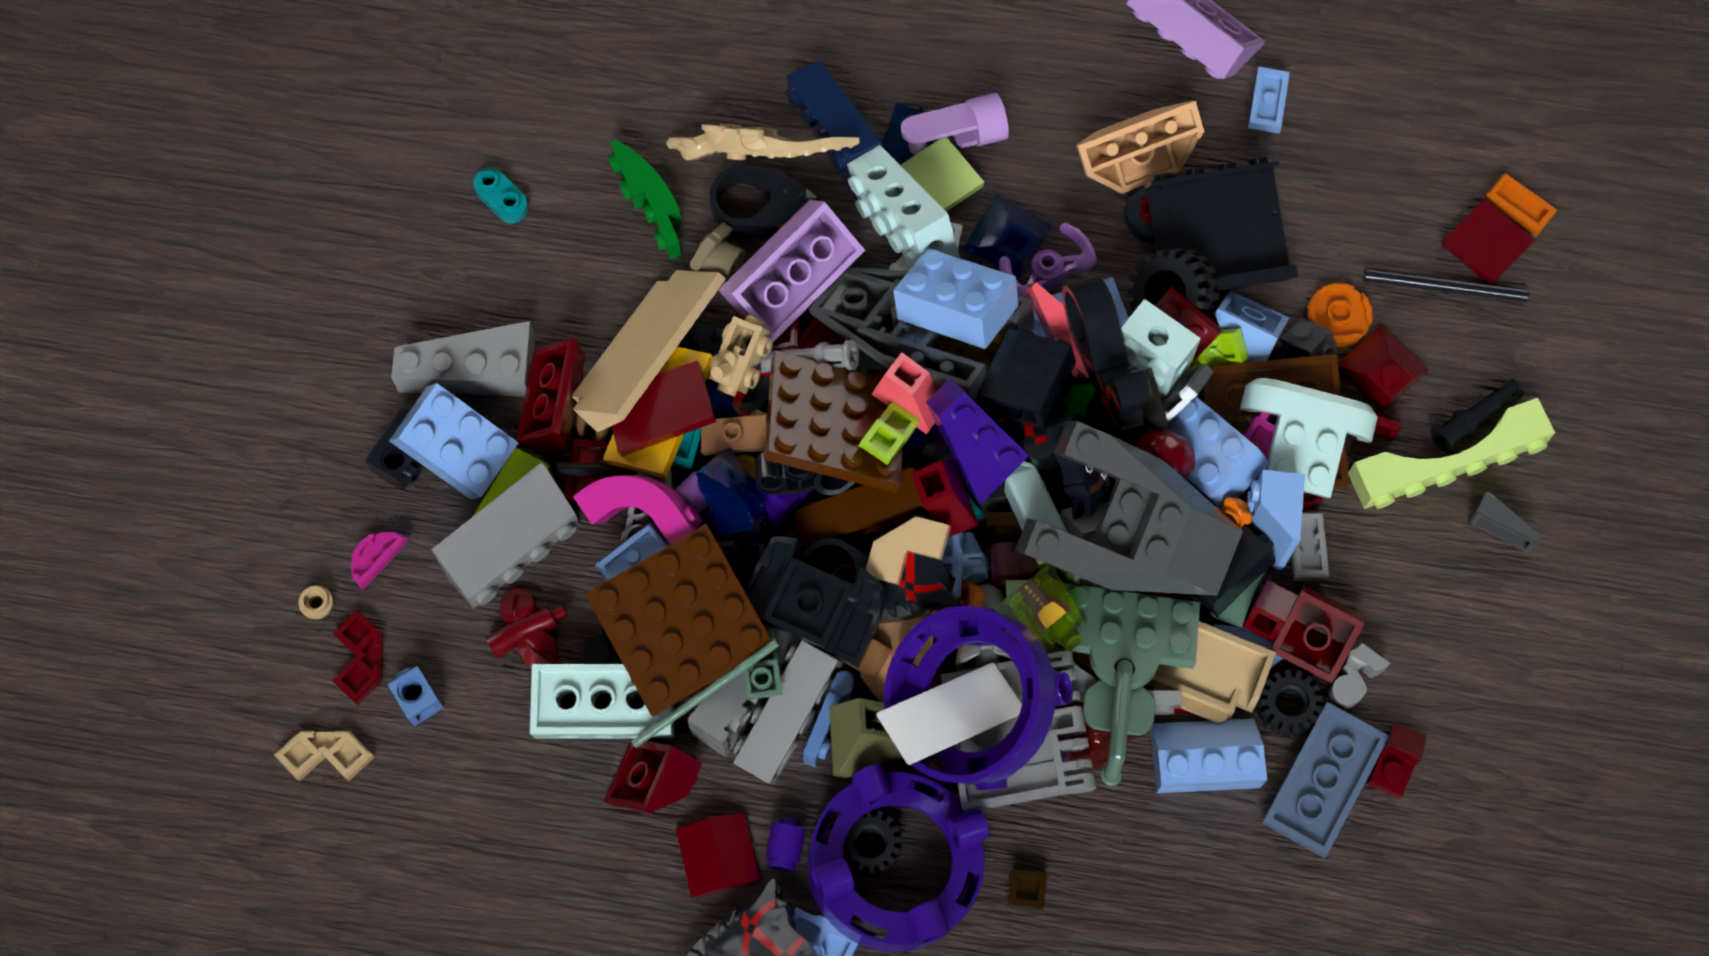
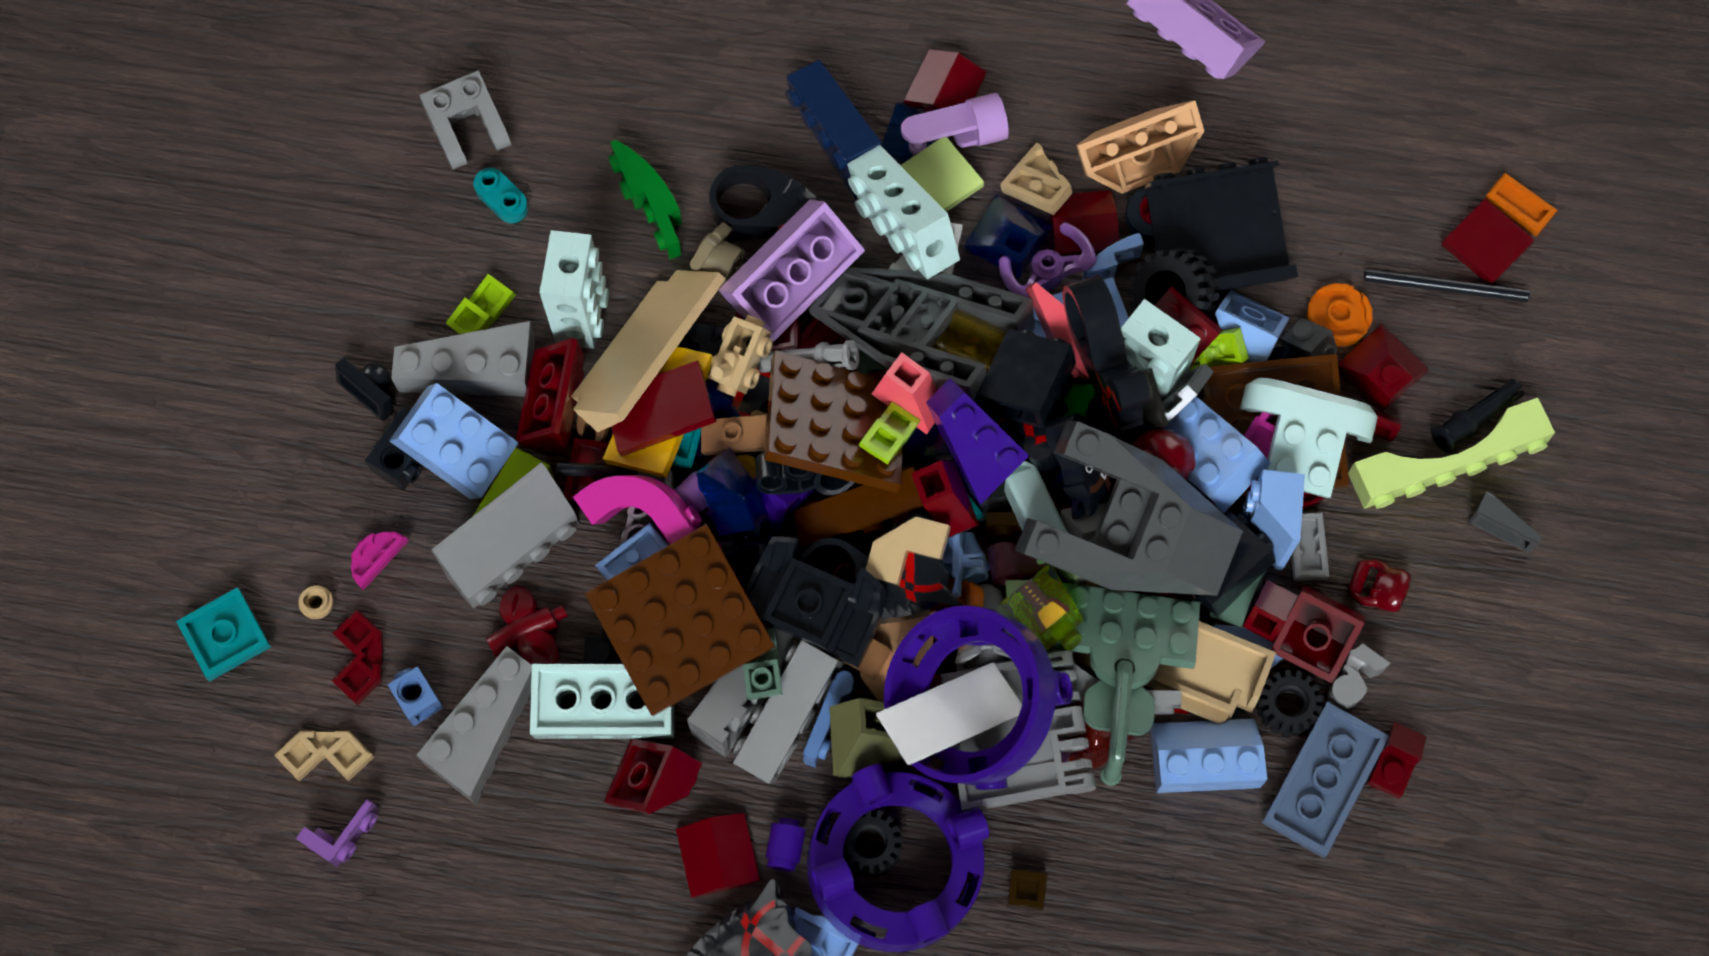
(223, 634): none -> teal plate
(345, 846): none -> medium lavender bracket
(367, 386): none -> black tile
(457, 101): none -> light grey brick
(474, 733): none -> light grey wedge
(482, 308): none -> lime slope
(574, 288): none -> light aqua brick
(695, 700): sand green axle -> none
(752, 141): tan animal -> none
(944, 81): none -> dark red slope
(956, 298): light blue brick -> none
(1037, 182): none -> tan wing
(1093, 215): none -> dark red slope
(1117, 253): none -> light blue slope
(1236, 511): orange plate -> none
(1268, 100): light blue plate -> none
(1387, 590): none -> dark red piece

